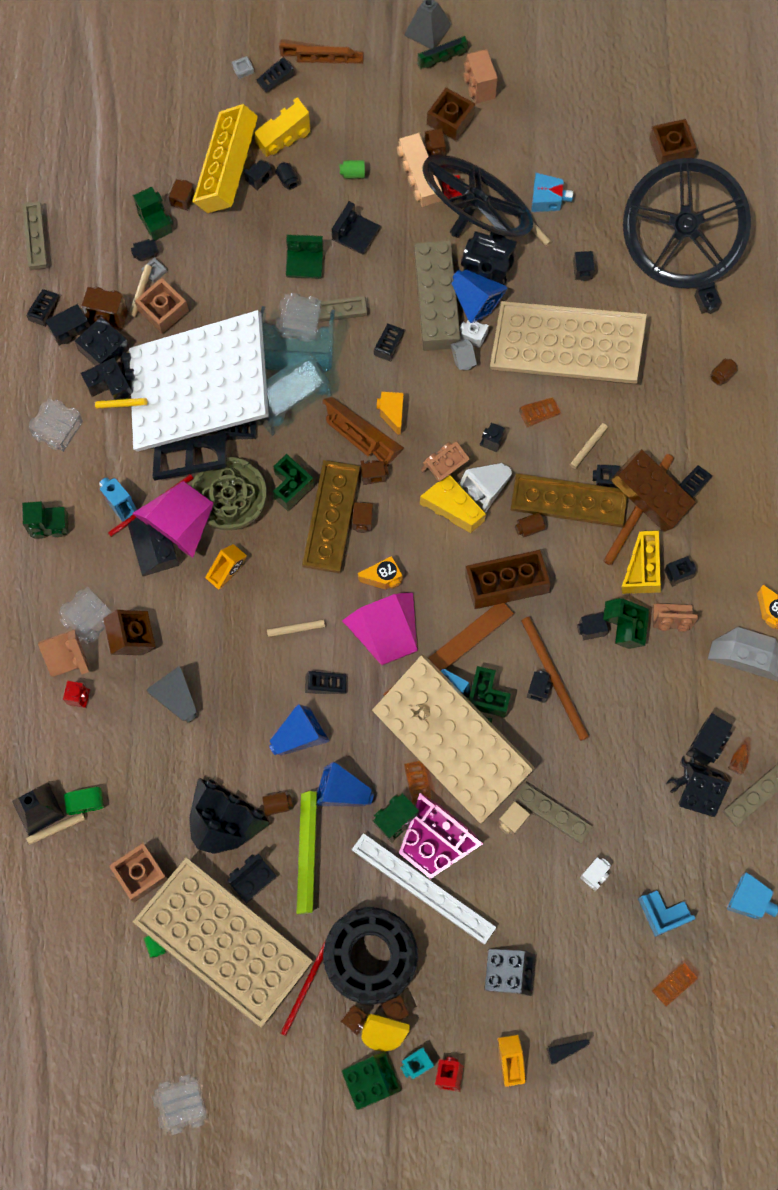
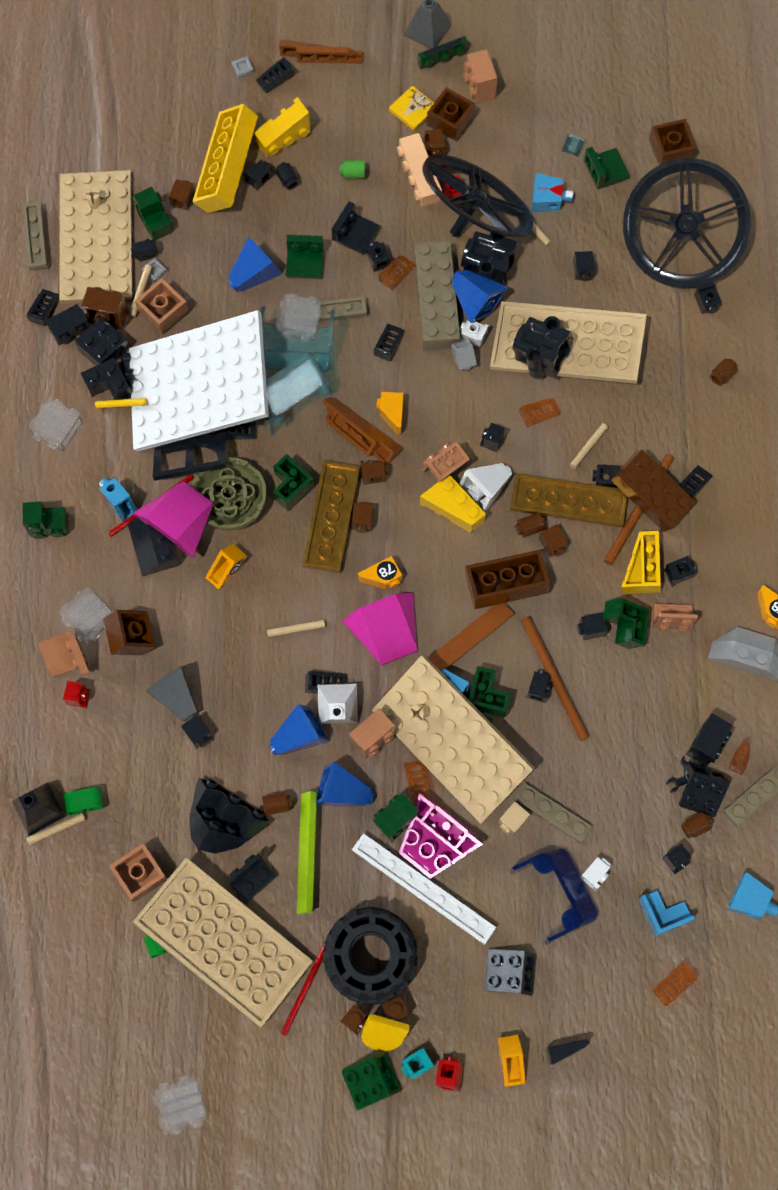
(95, 234): none -> tan plate
(197, 732): none -> black brick
(252, 268): none -> blue slope
(337, 696): none -> white slope
(372, 734): none -> nougat brick
(378, 256): none -> black brick
(393, 283): none -> clear orange slope
(411, 108): none -> yellow tile
(542, 346): none -> black piece
(553, 541): none -> reddish brown brick
(573, 145): none -> clear light blue tile
(583, 909): none -> clear blue windscreen
(605, 167): none -> dark green bracket
(677, 859): none -> black brick
(696, 825): none -> reddish brown brick

